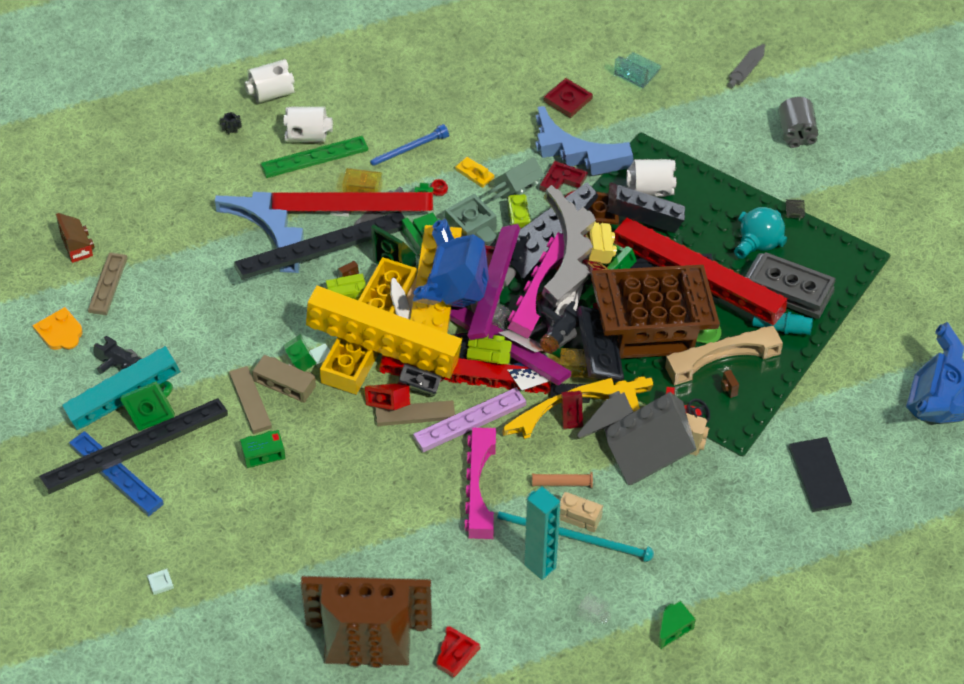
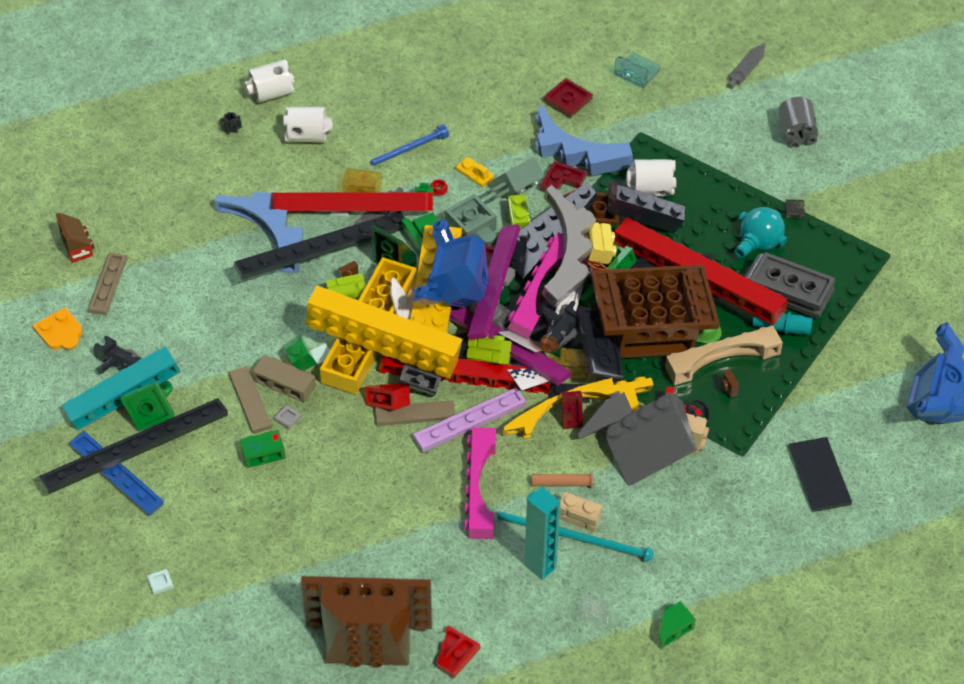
(287, 417): none -> light grey tile
(314, 156): green tile -> none

